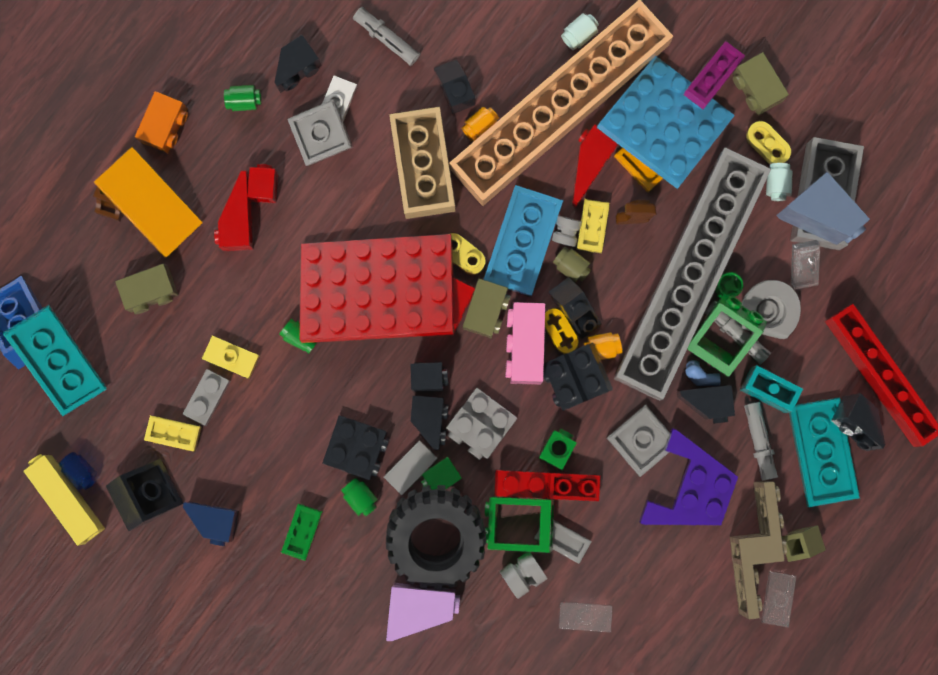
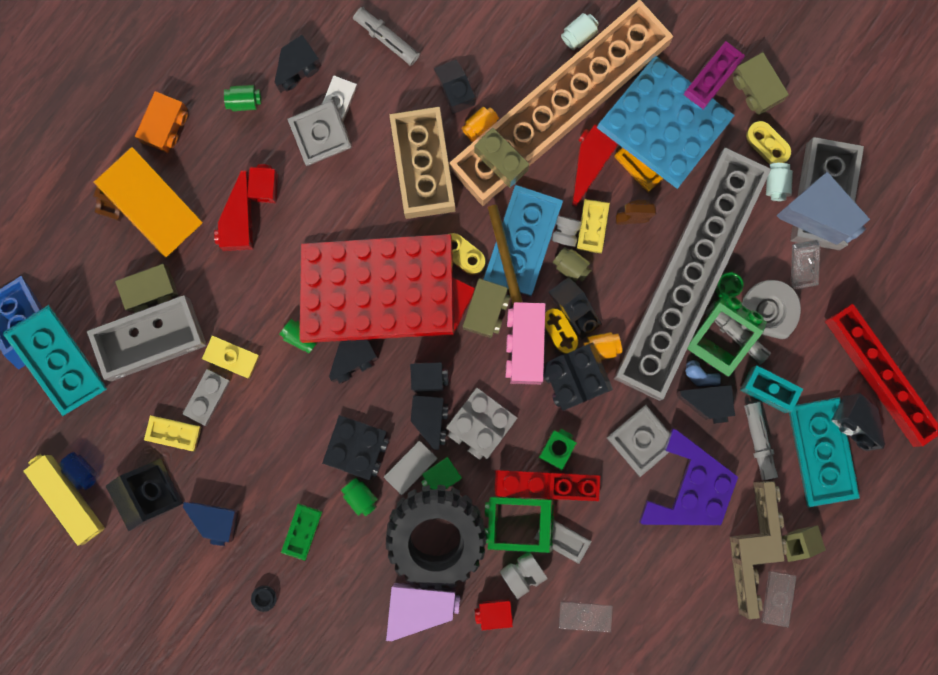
(123, 355): none -> light grey piece
(264, 598): none -> black plate
(351, 357): none -> black slope
(494, 614): none -> red brick
(501, 157): none -> olive brick
(505, 254): none -> pearl gold bar

